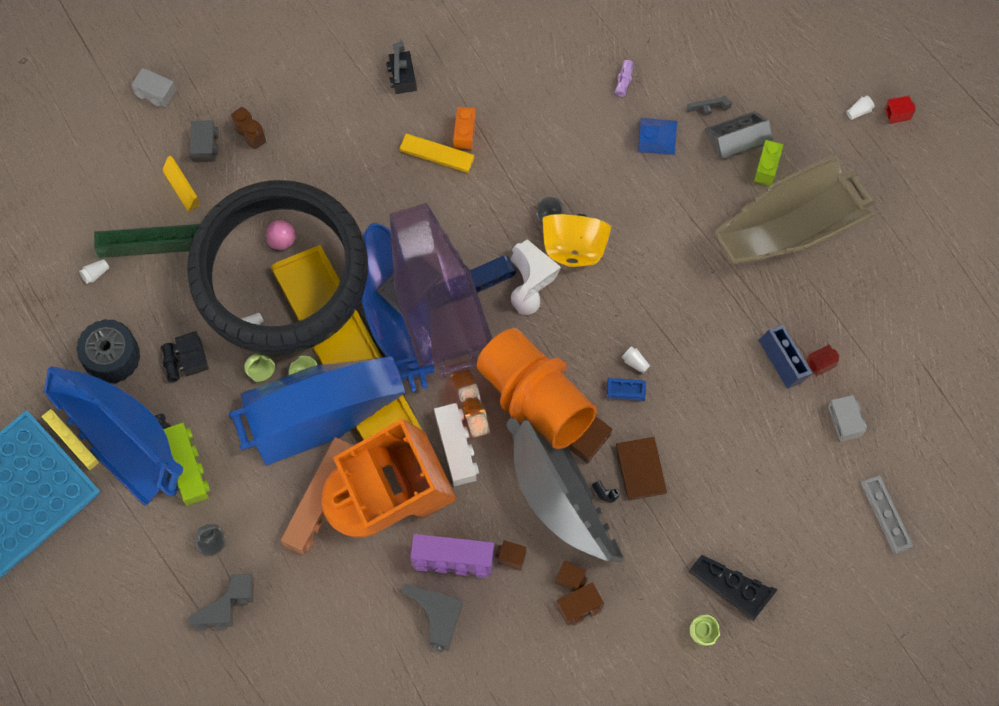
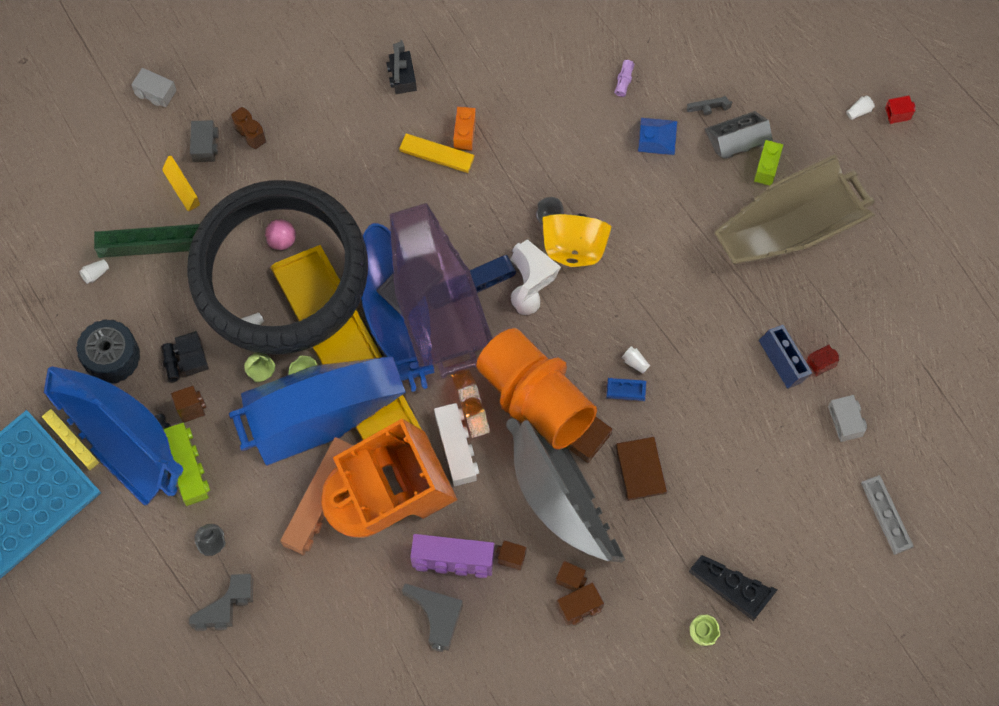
(189, 403): none -> reddish brown brick
(604, 494): black arm -> none

